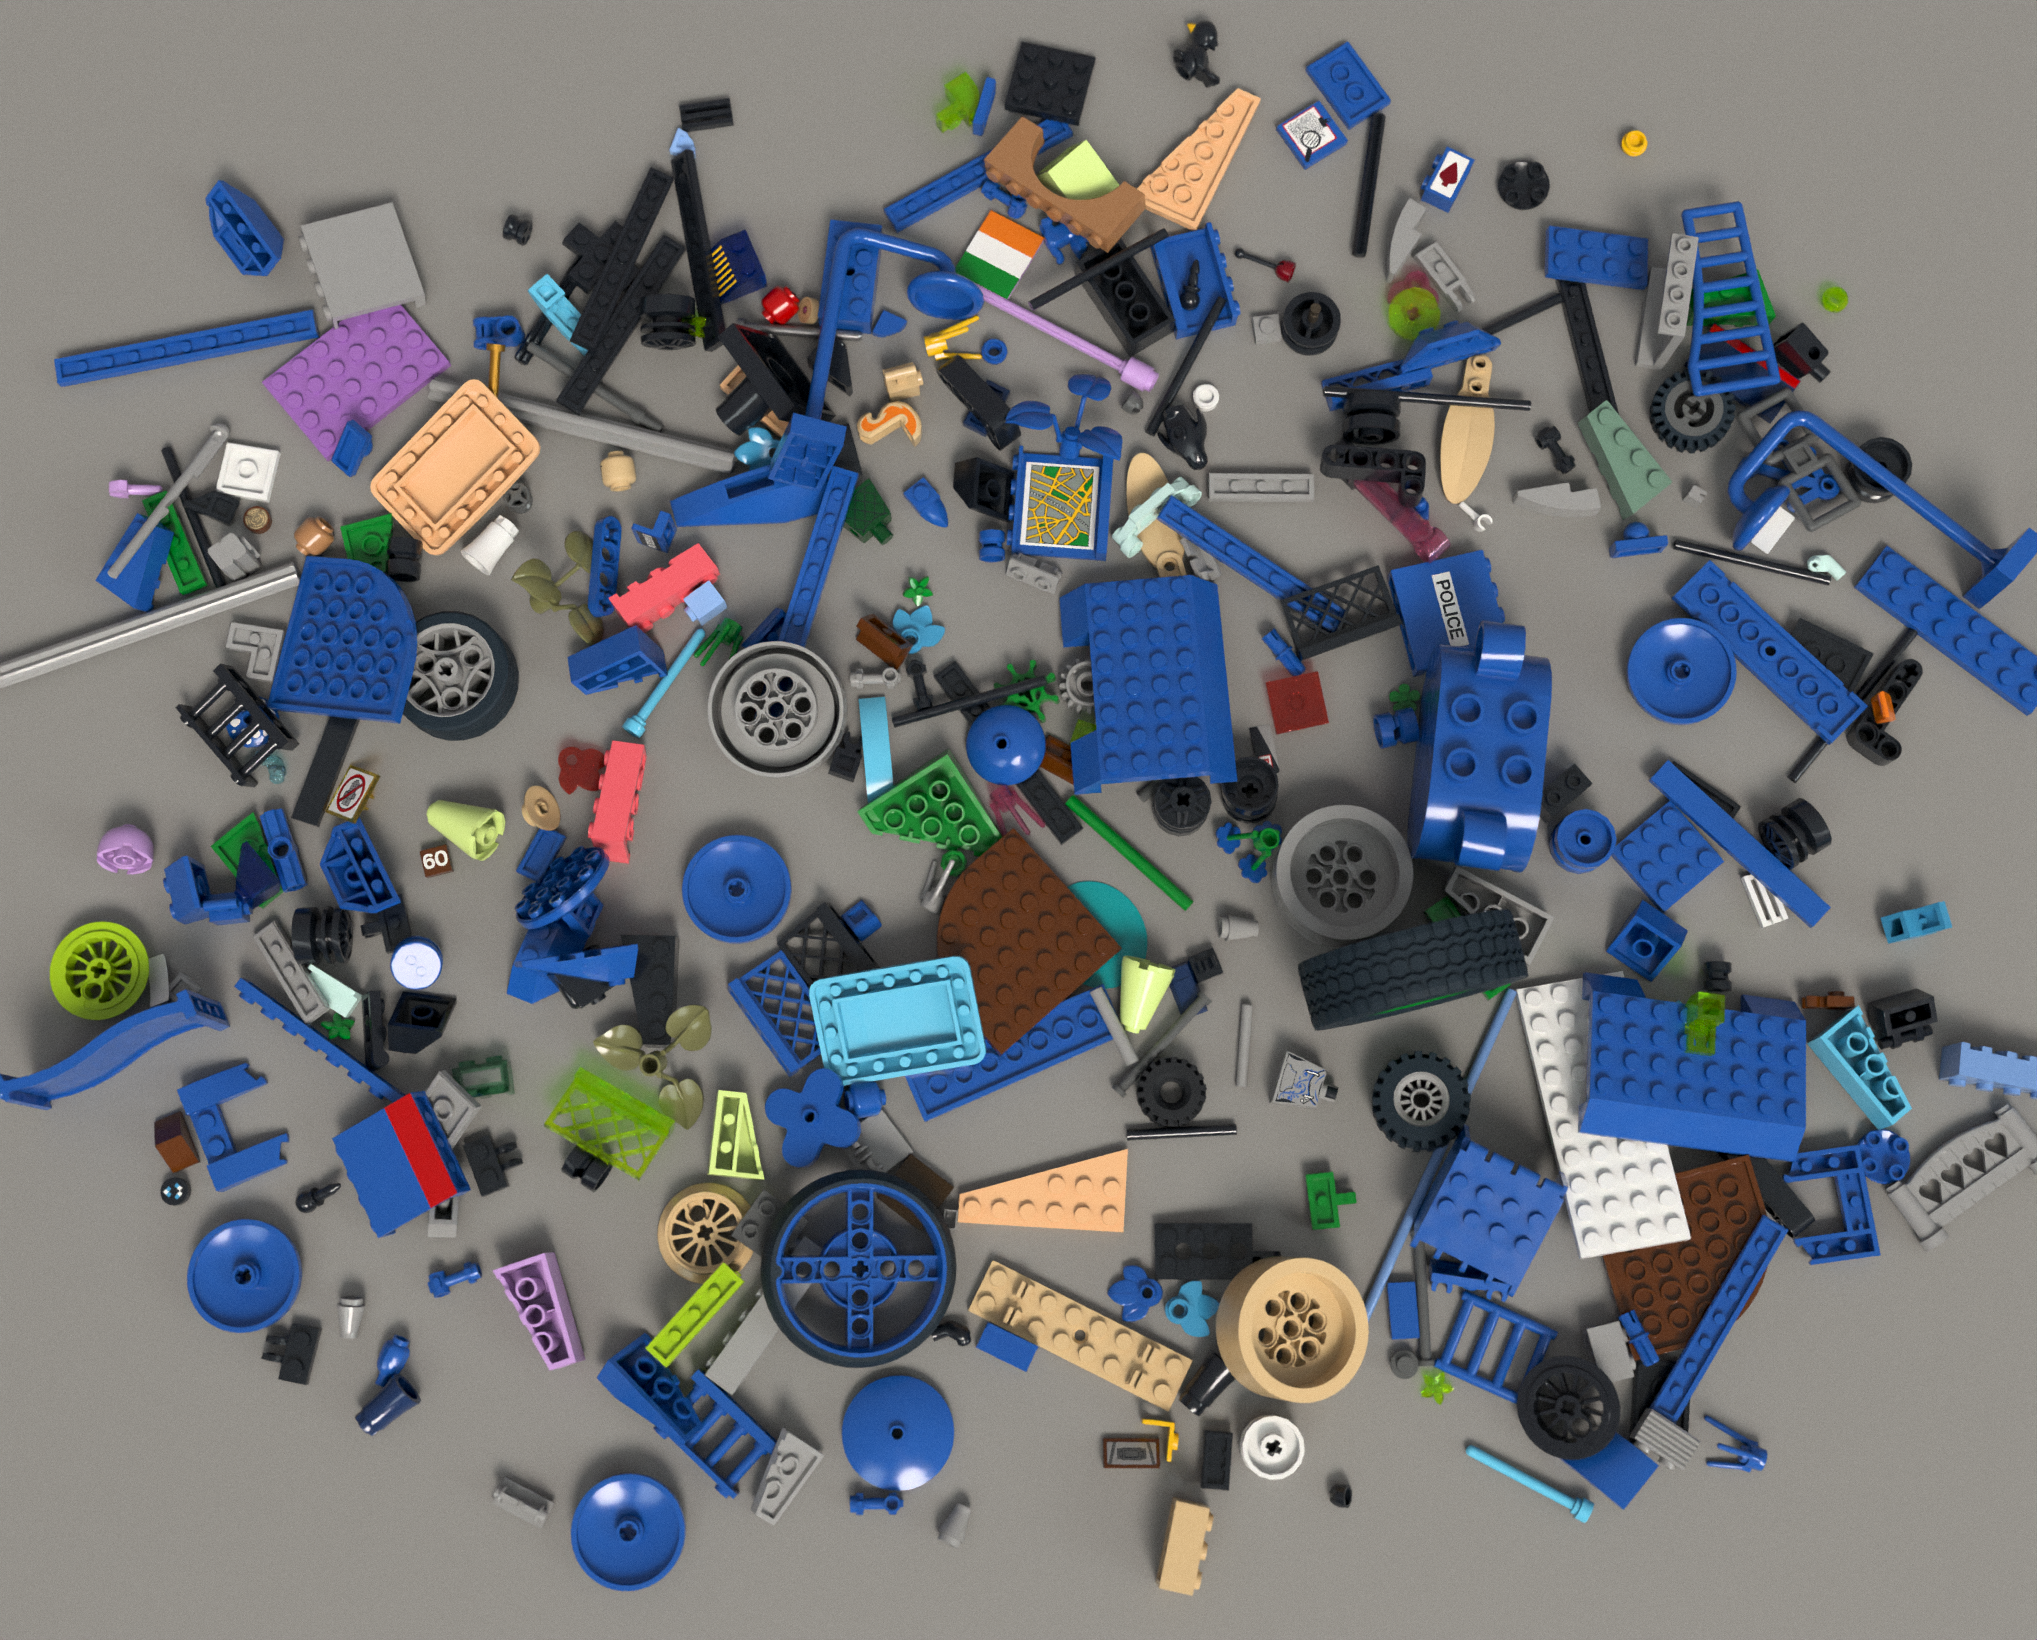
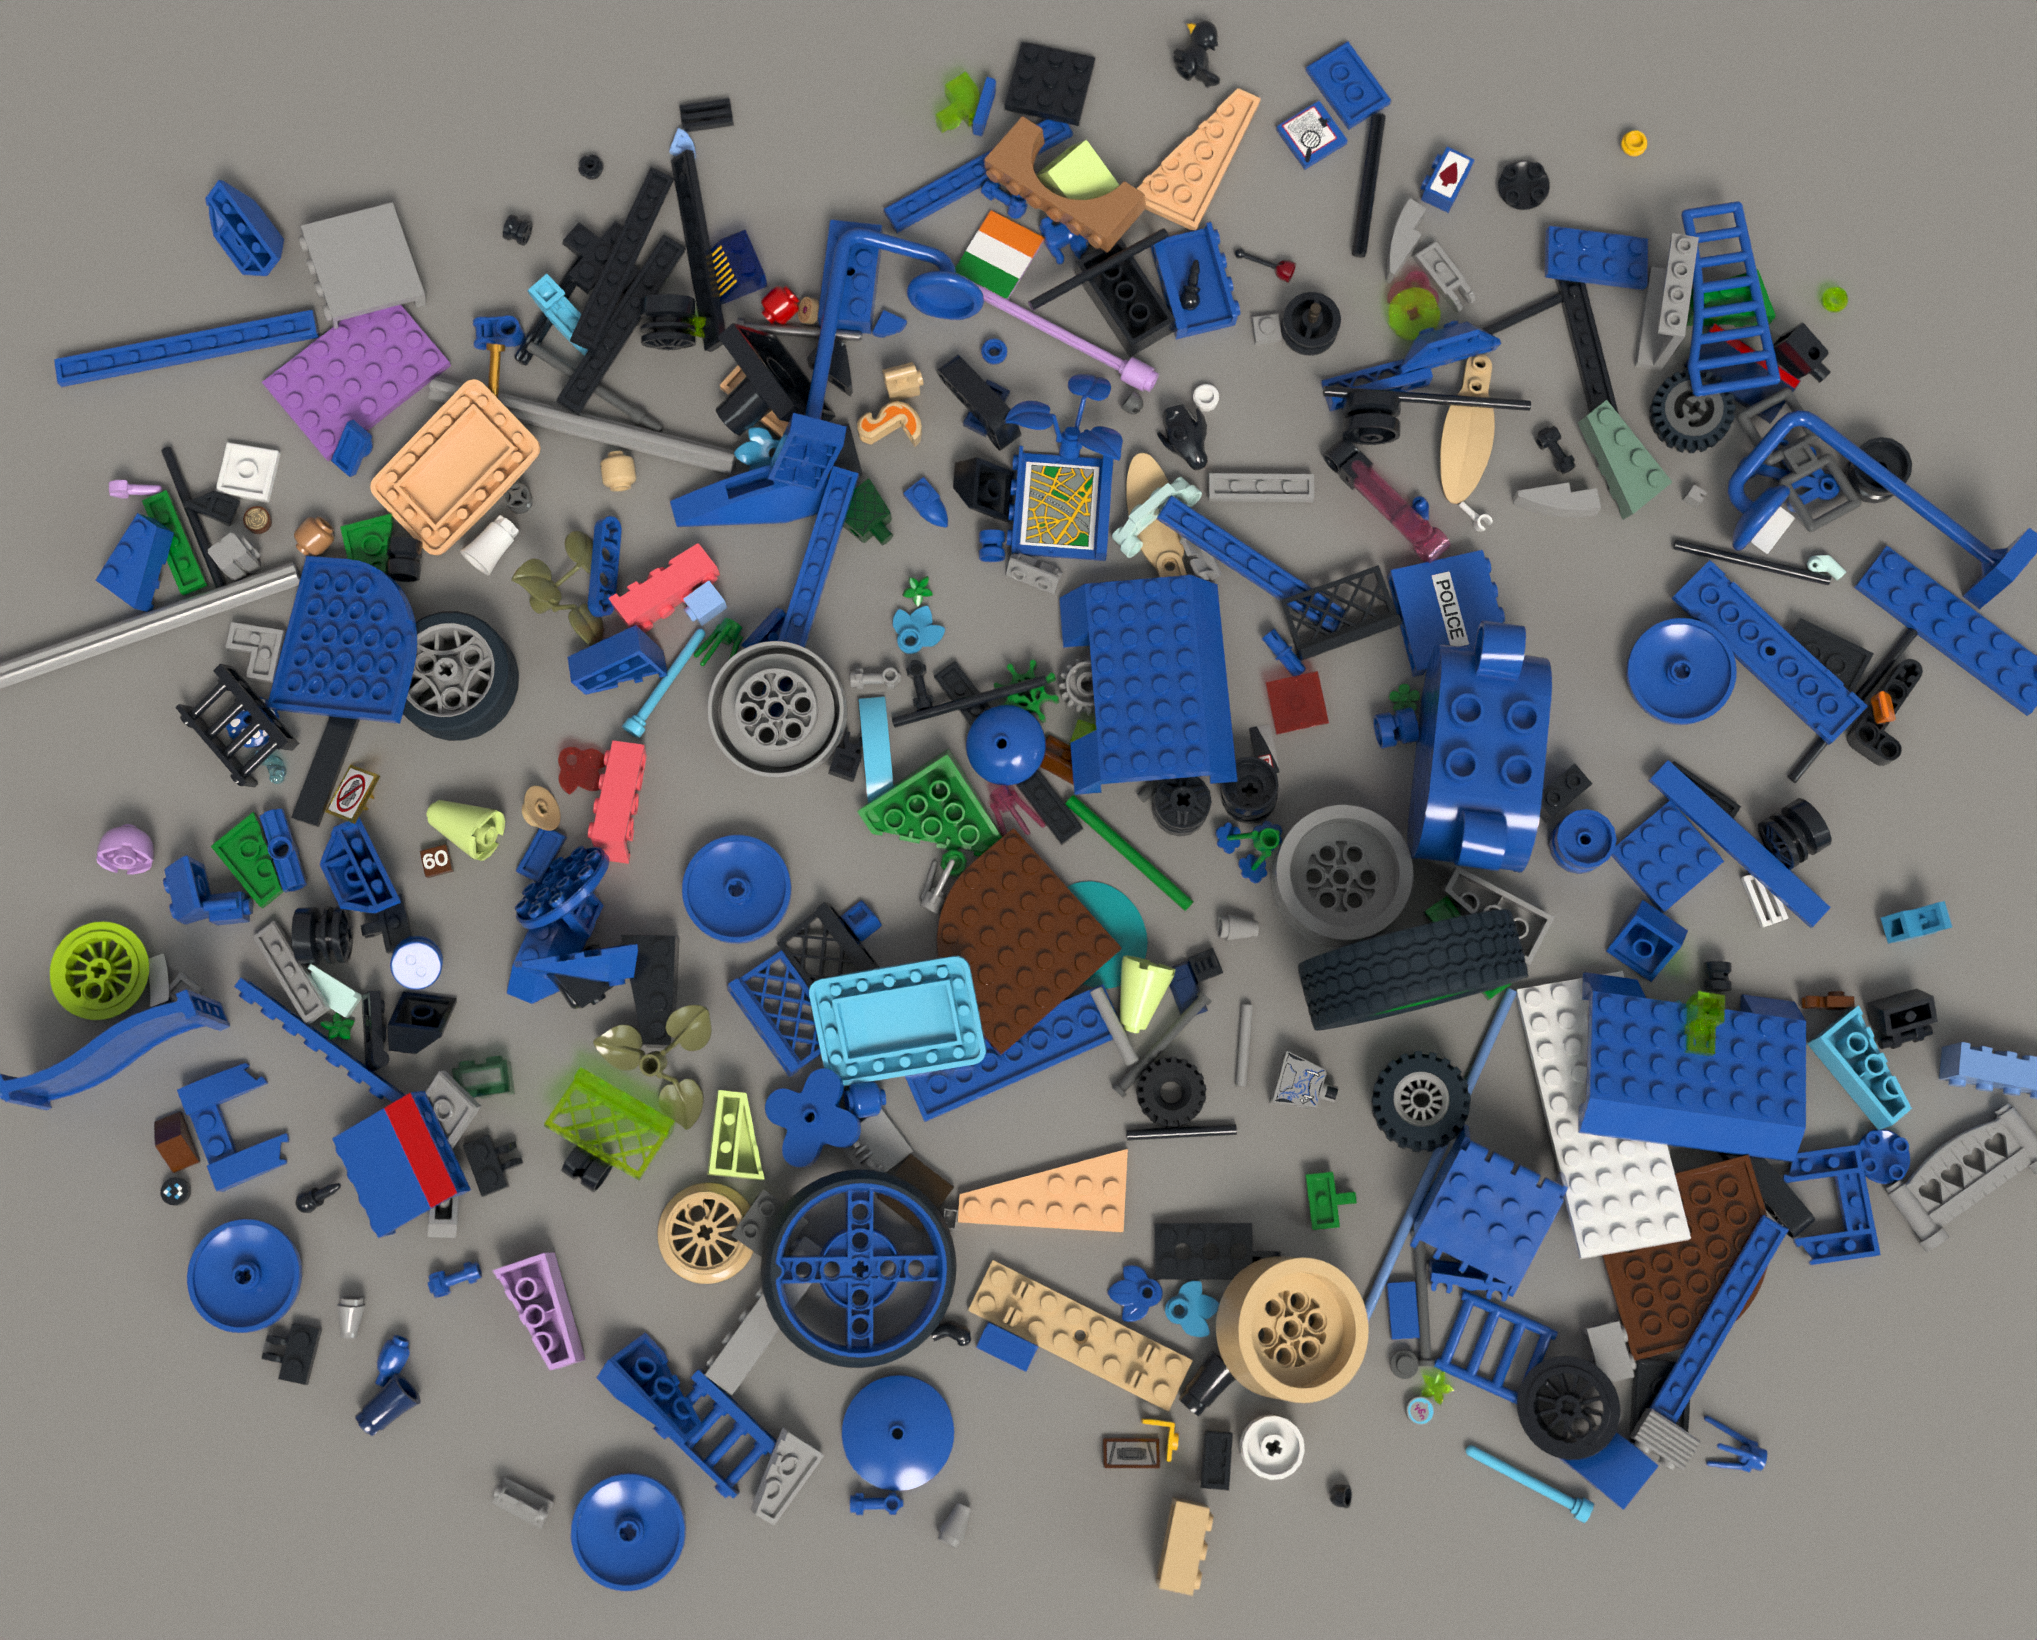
(219, 436): light grey bar -> none
(254, 879): clear blue slope -> none
(590, 173): none -> black plate
(661, 535): blue panel -> none
(695, 1314): lime fence -> none
(883, 641): reddish brown panel -> none
(936, 341): yellow plant -> none
(1186, 365): black piece -> none
(1374, 471): black beam -> none
(1420, 1410): none -> light grey tile
(1637, 542): blue tile -> none
(1639, 1338): blue axle -> none

